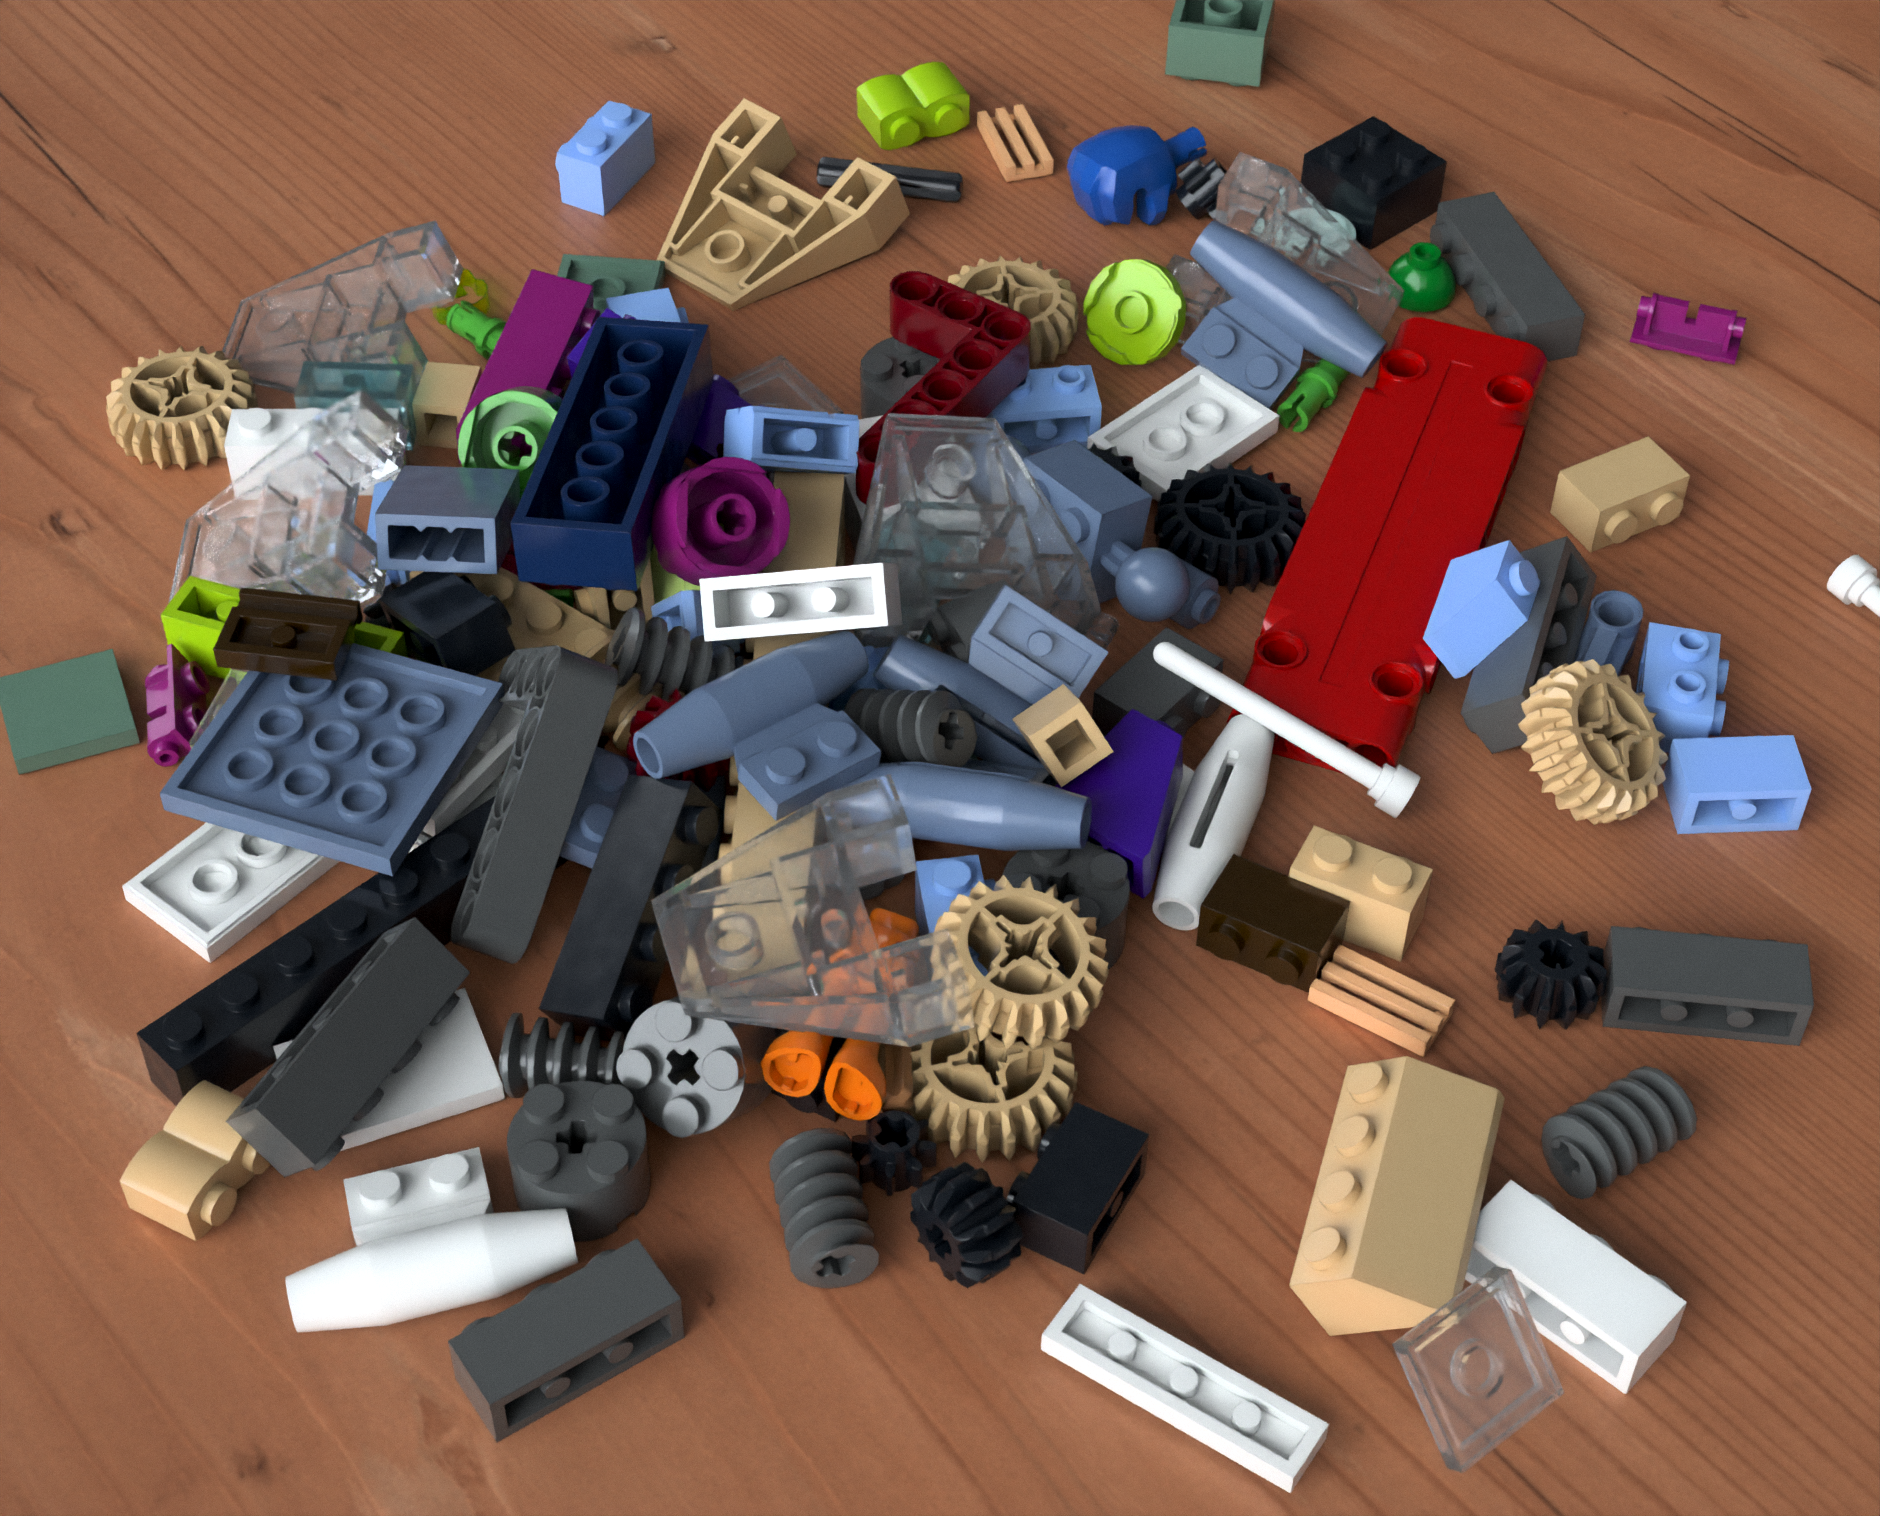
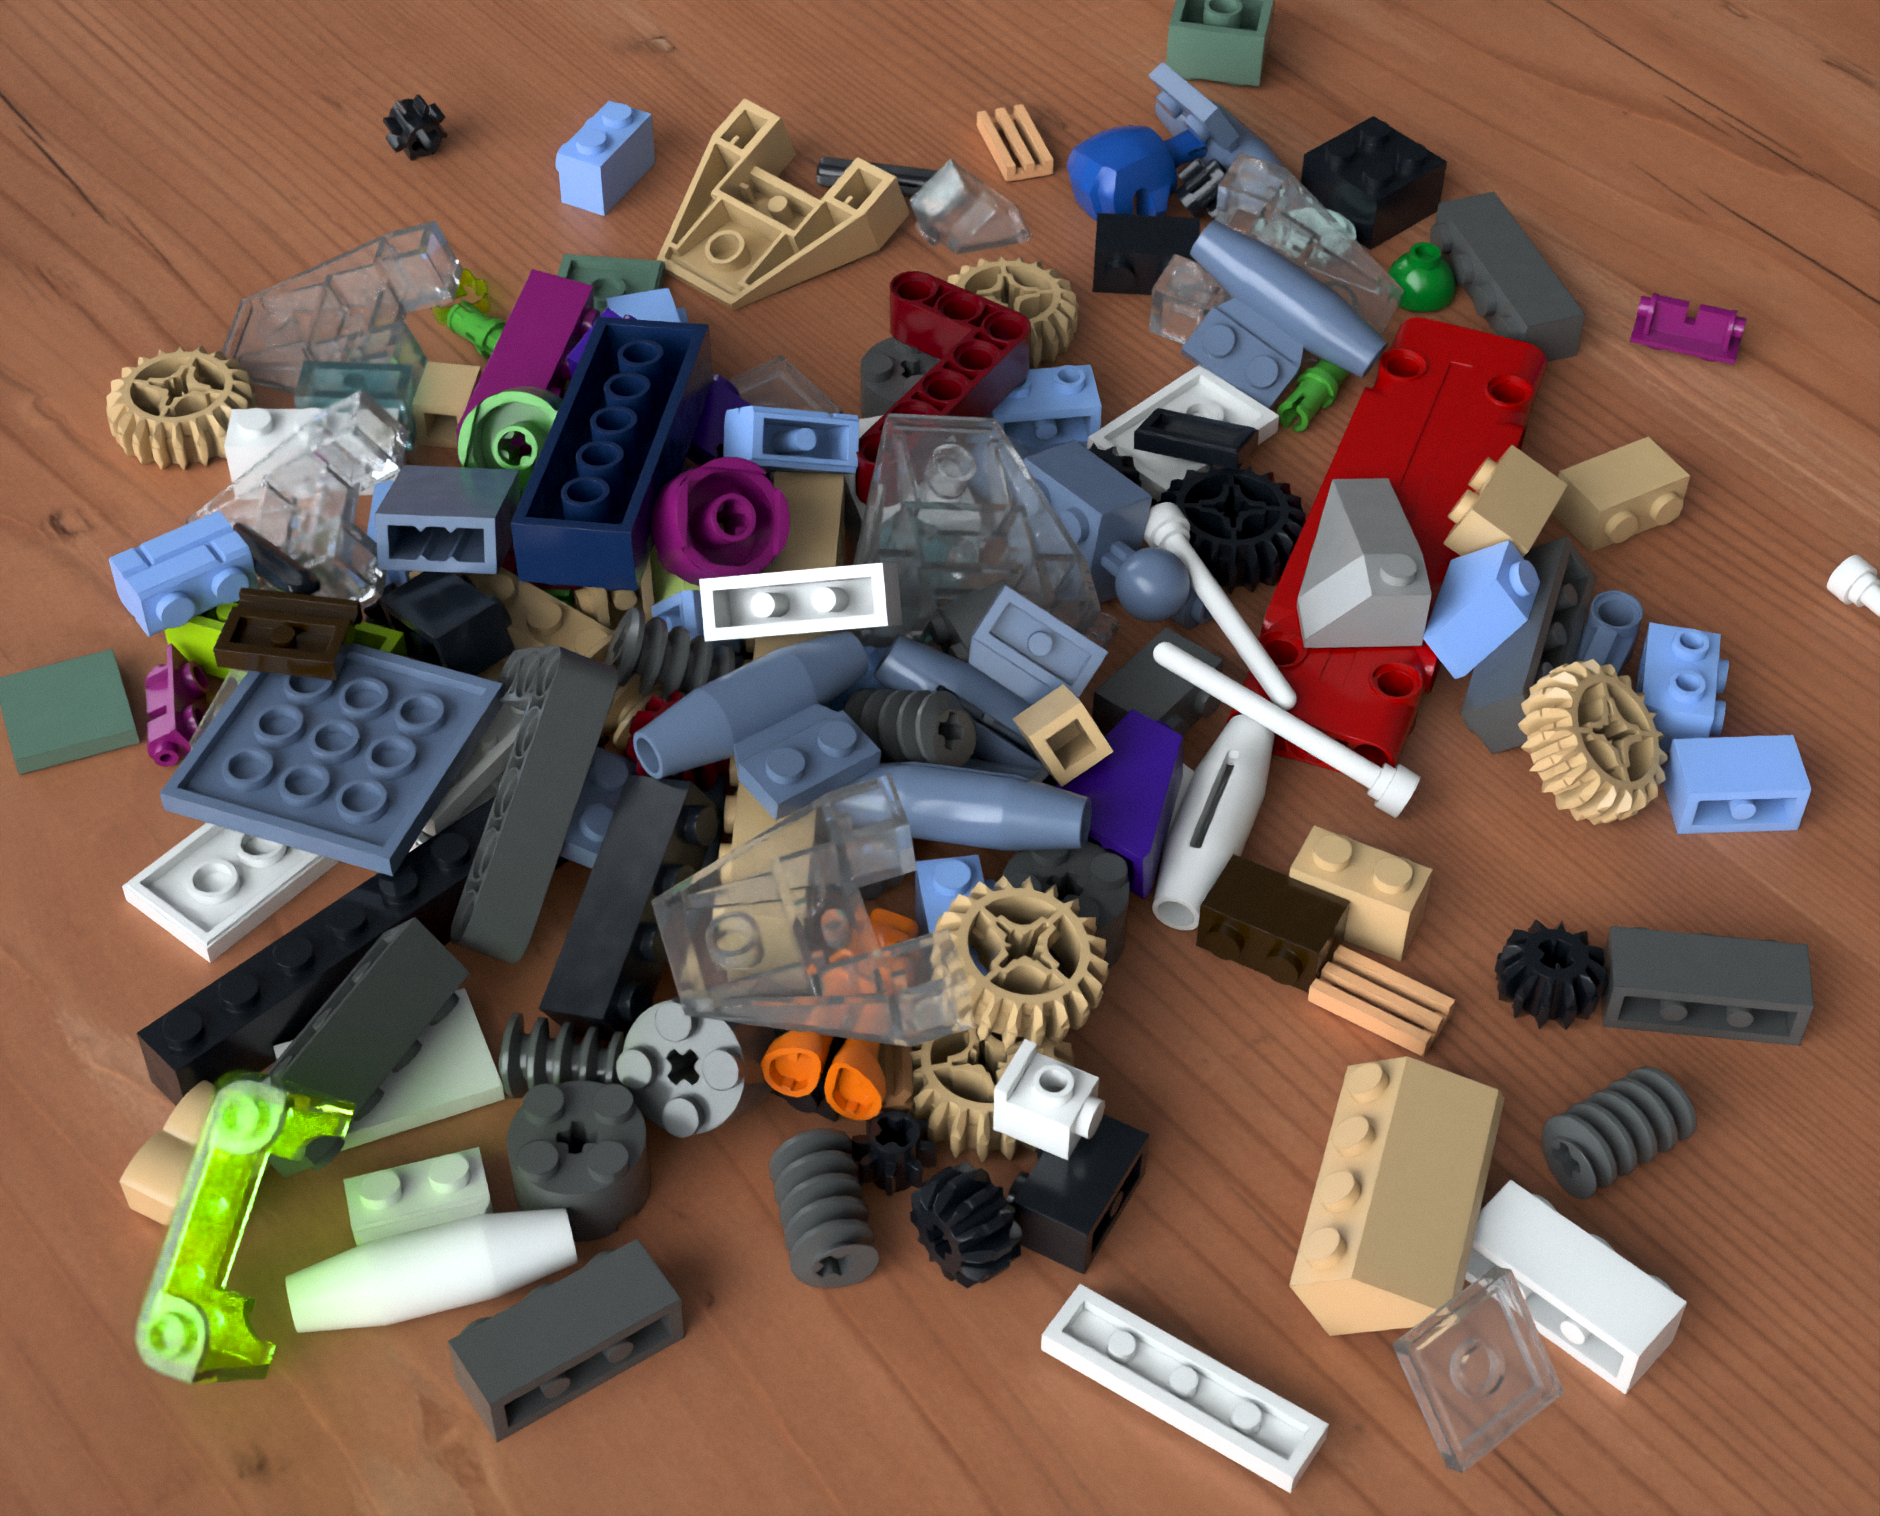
(183, 573): none -> light blue brick
(185, 1314): none -> clear neon green windscreen
(277, 565): none -> black axle
(415, 127): none -> black gear
(913, 105): lime brick -> none
(966, 213): none -> clear slope
(1046, 1102): none -> white brick
(1134, 312): lime tile -> none
(1137, 249): none -> black brick
(1170, 530): none -> white piece
(1184, 107): none -> sand blue plate
(1196, 439): none -> black tile
(1364, 572): none -> light grey wedge
(1508, 504): none -> tan brick

